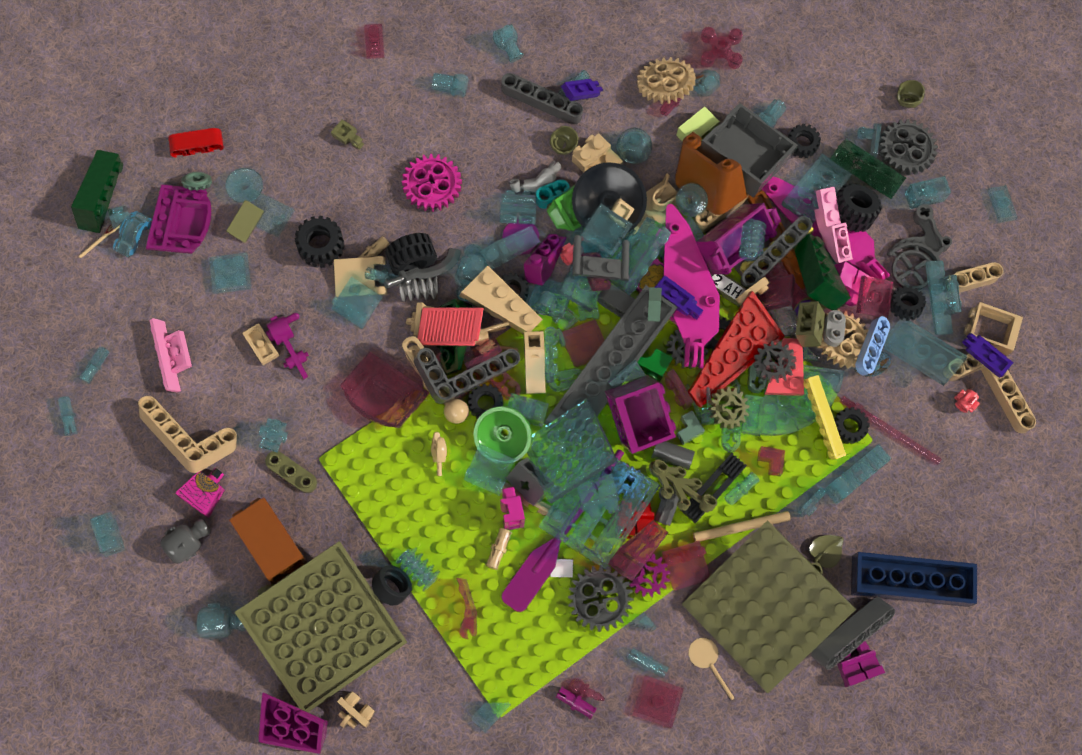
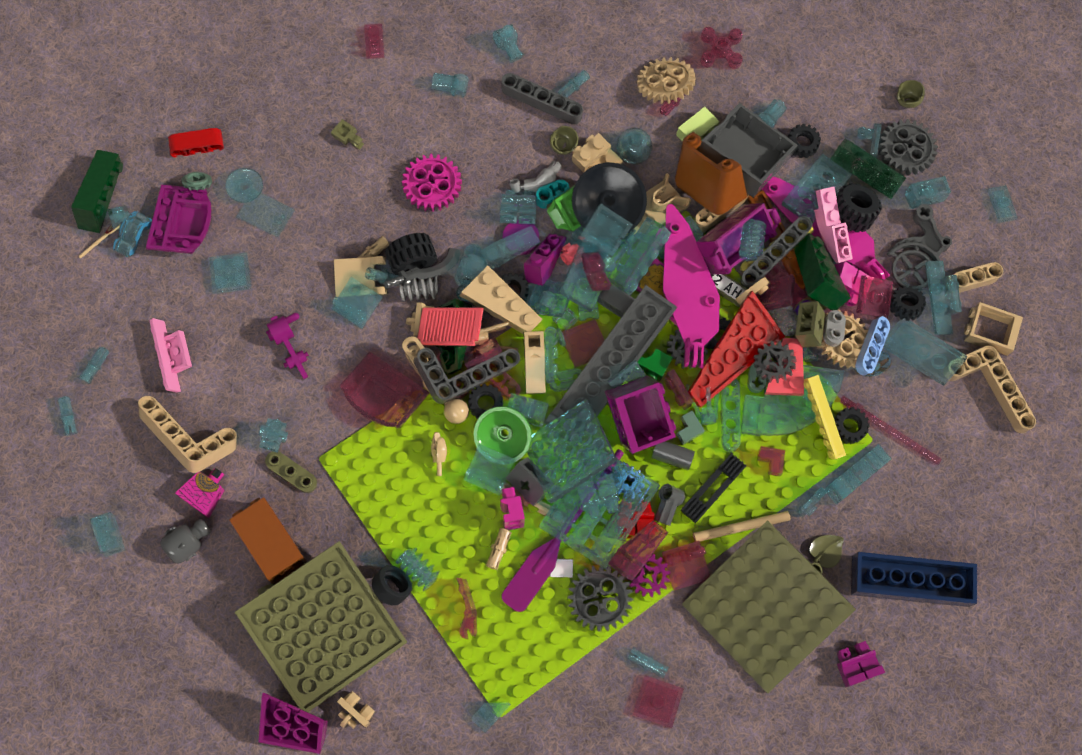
(217, 622): clear light blue piece -> none
(245, 221): olive slope -> none
(260, 344): tan plate -> none
(319, 255): black tyre -> none
(576, 702): magenta pin -> none
(578, 687): clear pink bar -> none
(581, 89): dark purple hinge -> none
(600, 267): dark grey plate -> none
(622, 209): tan tile -> none
(644, 622): clear light blue slope -> none
(654, 304): sand green piece -> none
(679, 297): dark purple hinge -> none
(680, 484): olive plant -> none
(698, 196): clear light blue piece -> none
(704, 654): tan piece -> none
(707, 83): clear light blue head -> none
(725, 416): olive gear -> none
(741, 488): clear light blue axle -> none
(853, 633): dark grey beam -> none
(966, 400): coral gear -> none
(987, 354): dark purple hinge -> none

